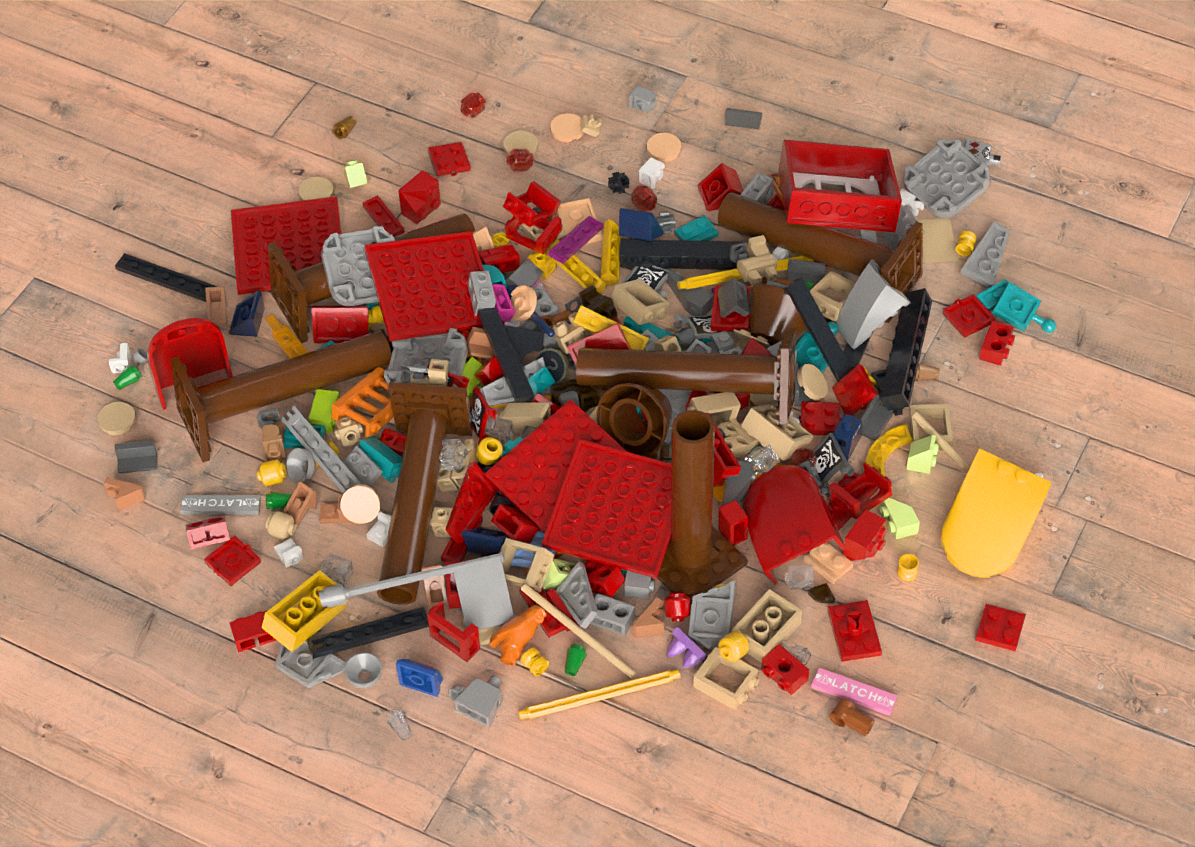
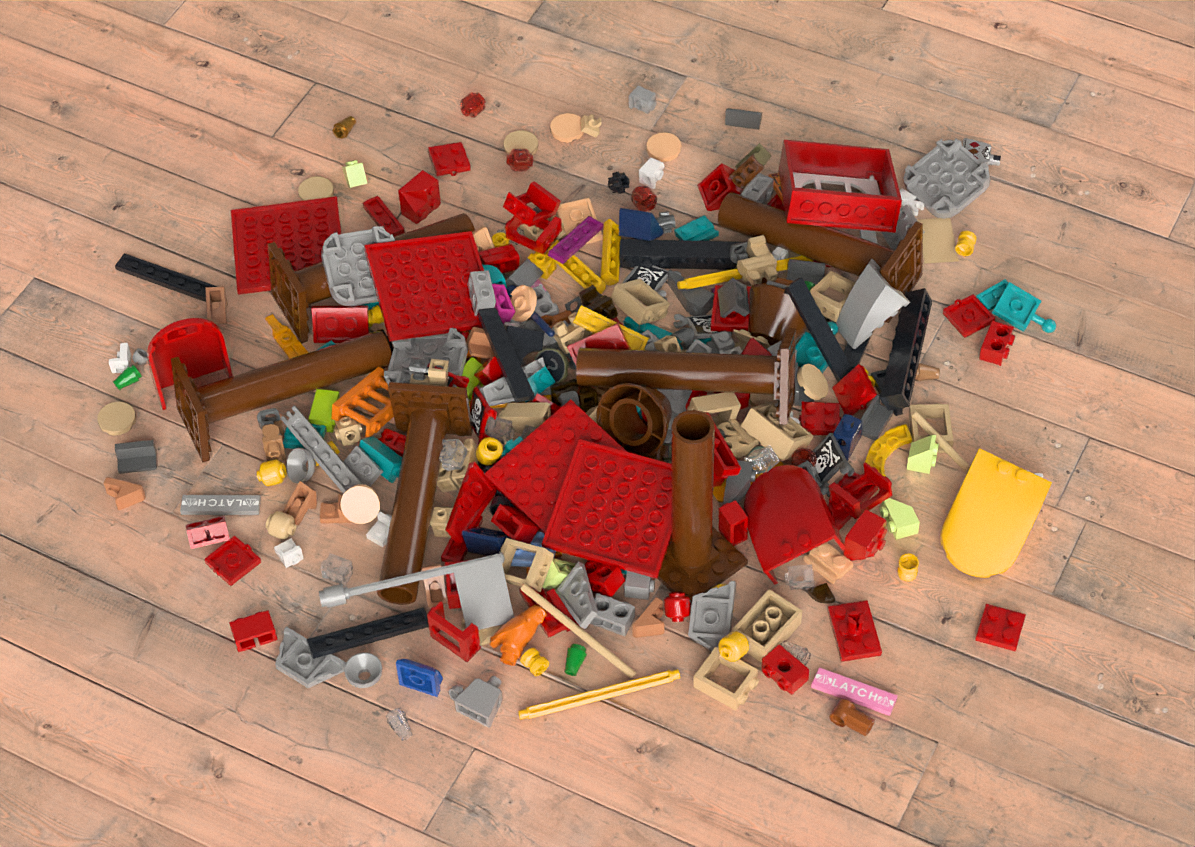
(248, 316): dark blue slope -> none
(276, 500): green cone -> none
(301, 613): yellow brick -> none
(680, 643): medium lavender tile -> none
(750, 166): none -> reddish brown hips
(986, 257): light grey wing -> none

